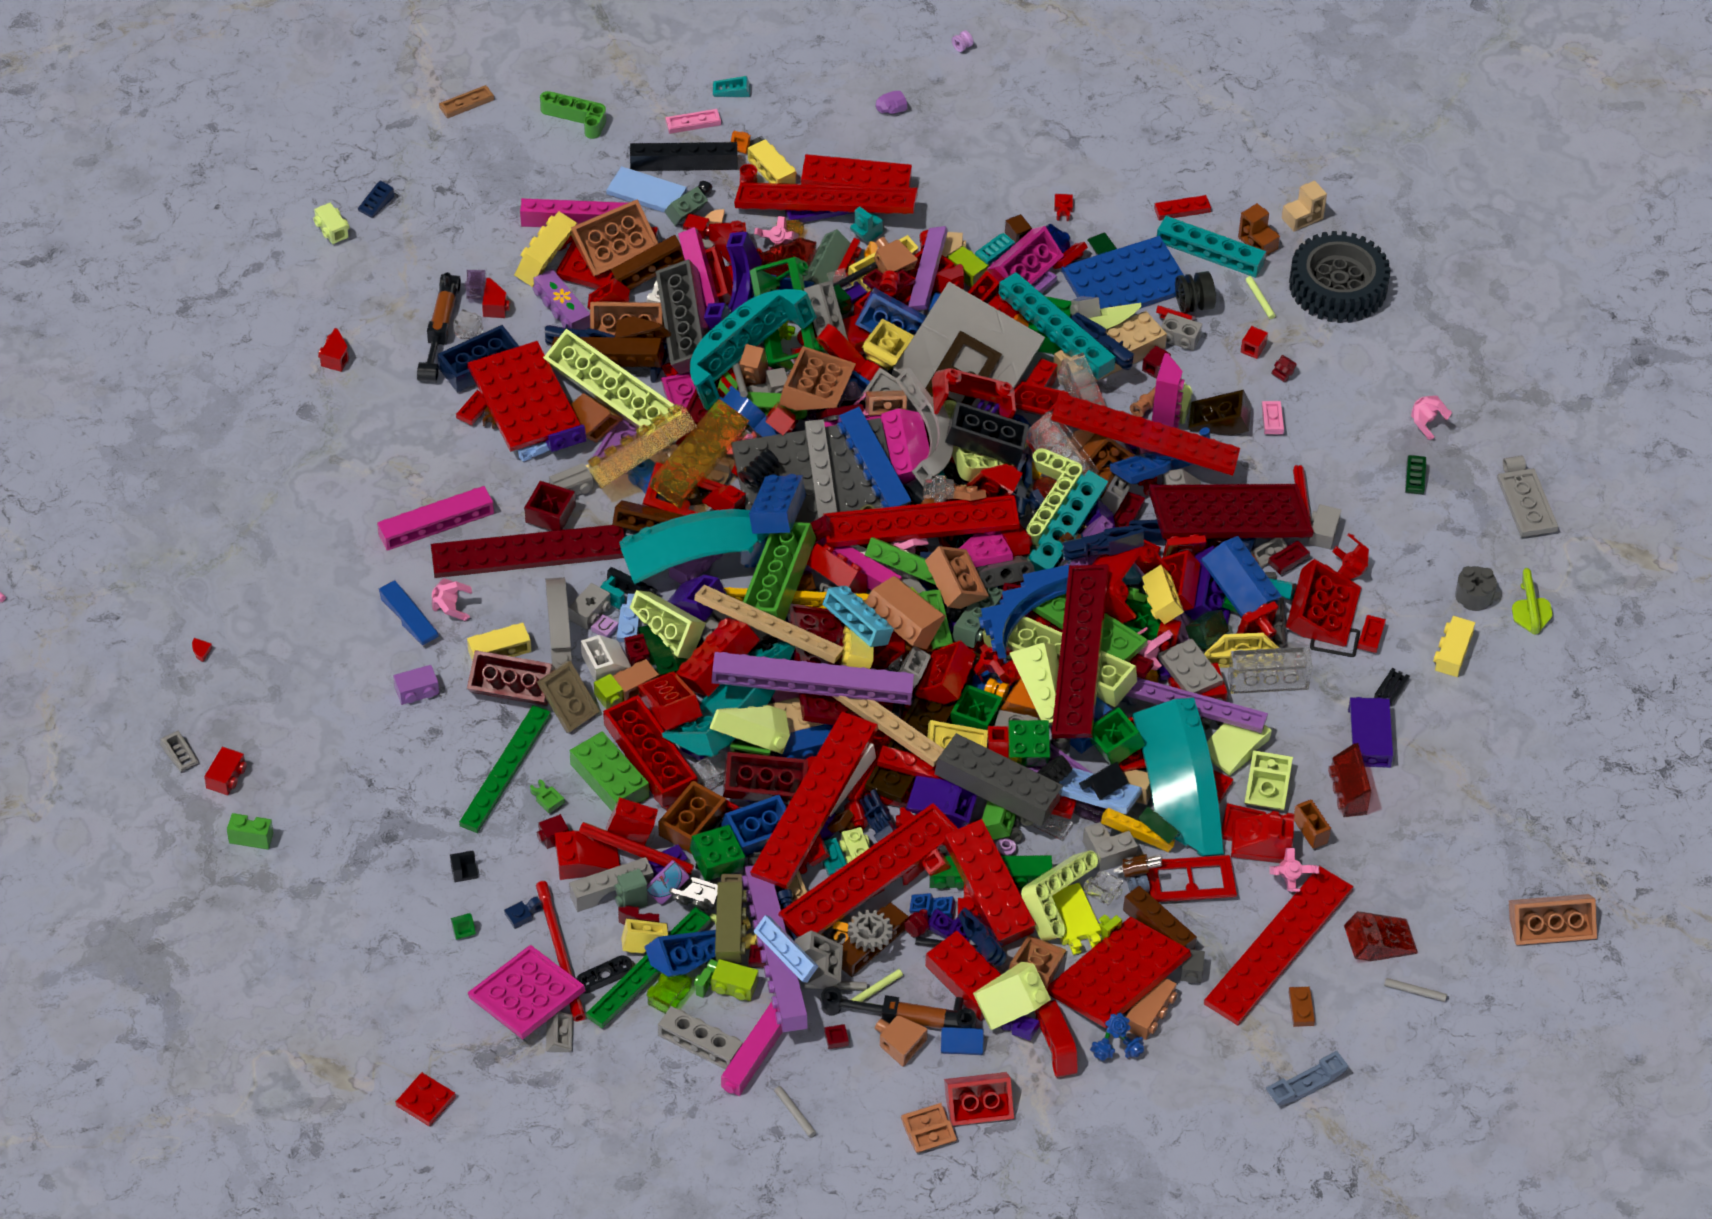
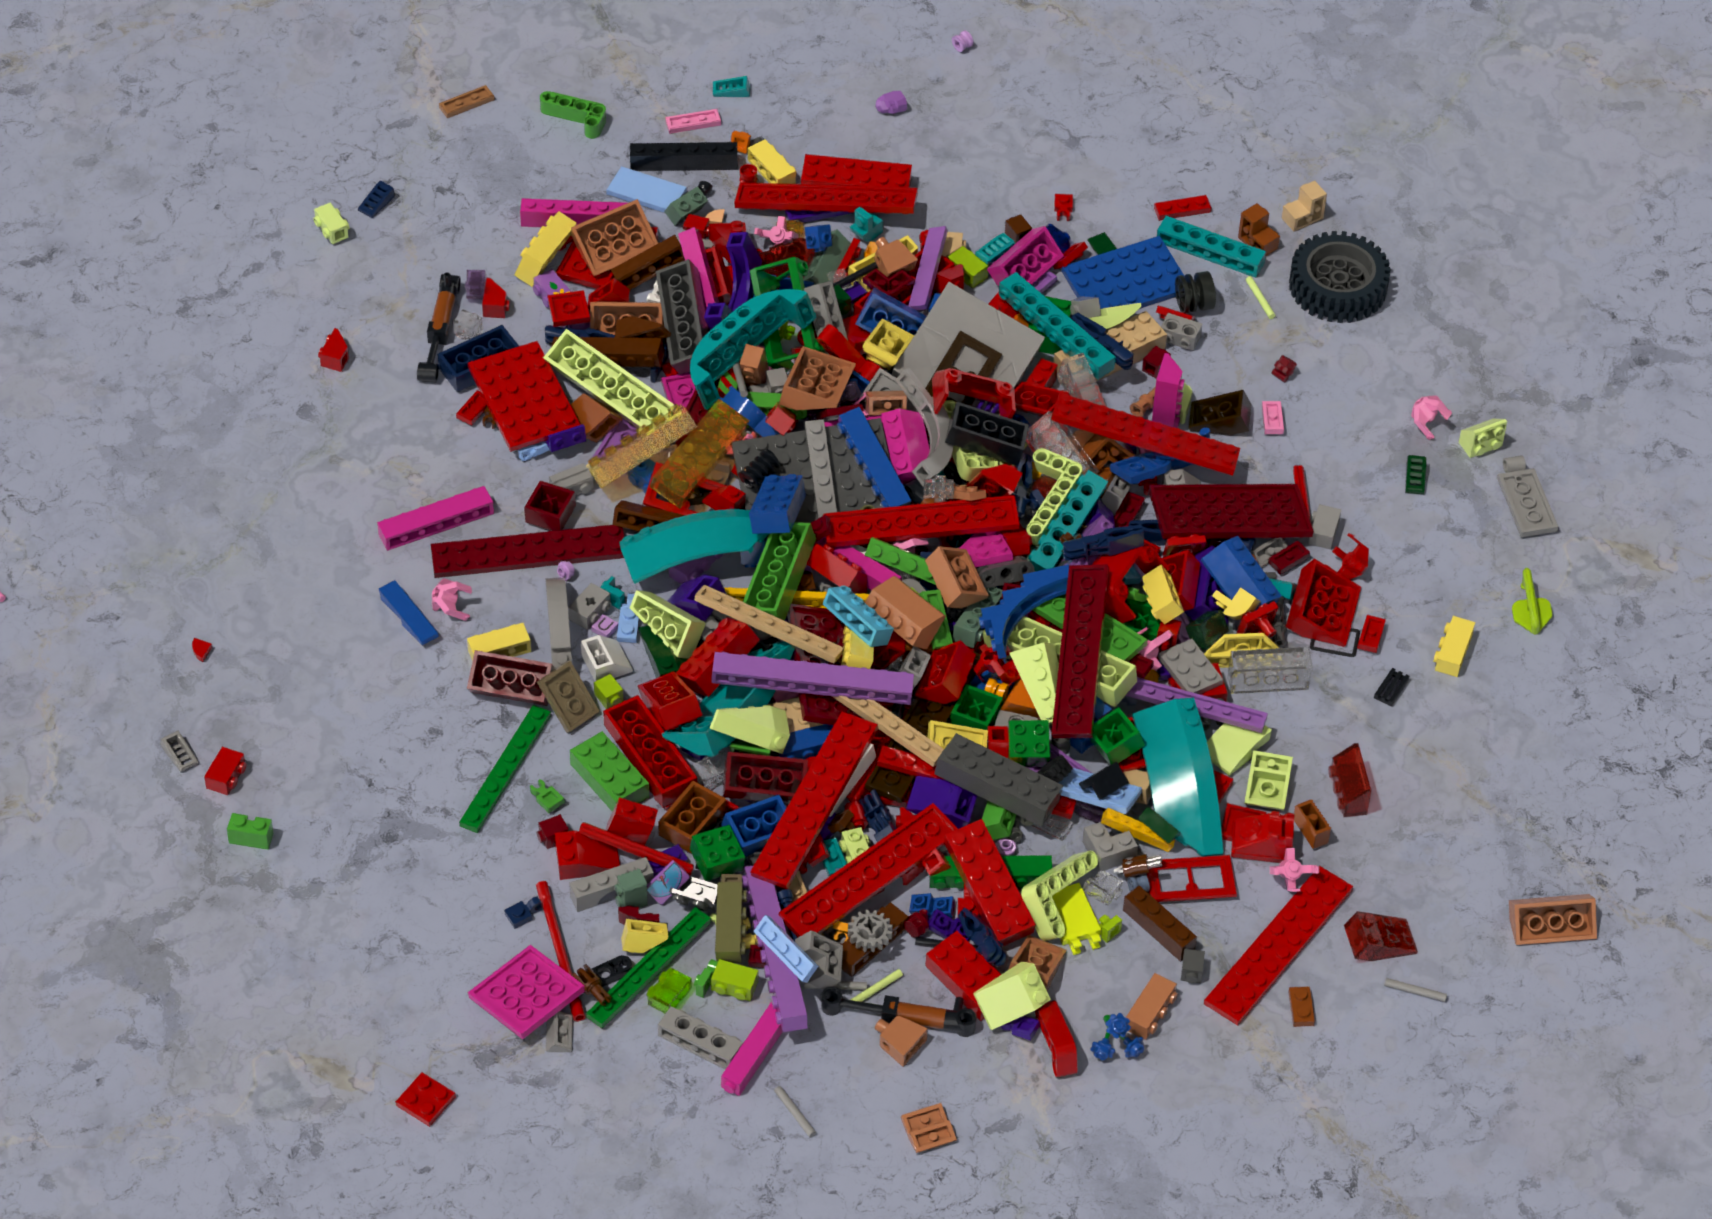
(416, 684): medium lavender brick -> none
(463, 866): black panel -> none
(463, 926): green tile -> none
(565, 569): none -> lavender plate
(568, 308): none -> red plate
(592, 984): none -> reddish brown arm
(625, 583): black hinge -> none
(634, 676): nougat brick -> none
(636, 649): dark red brick -> none
(681, 952): blue wedge -> none
(818, 237): none -> blue brick
(836, 1036): dark red plate -> none
(889, 280): red wheel -> none
(962, 1041): blue slope -> none
(979, 1098): red slope -> none
(987, 285): red brick -> none
(1118, 971): red plate -> none
(1239, 605): none -> light yellow brick
(1254, 342): red brick -> none
(1309, 1081): sand blue slope -> none
(1372, 730): dark purple panel -> none
(1475, 587): dark grey brick -> none
(1483, 437): none -> yellowish green slope

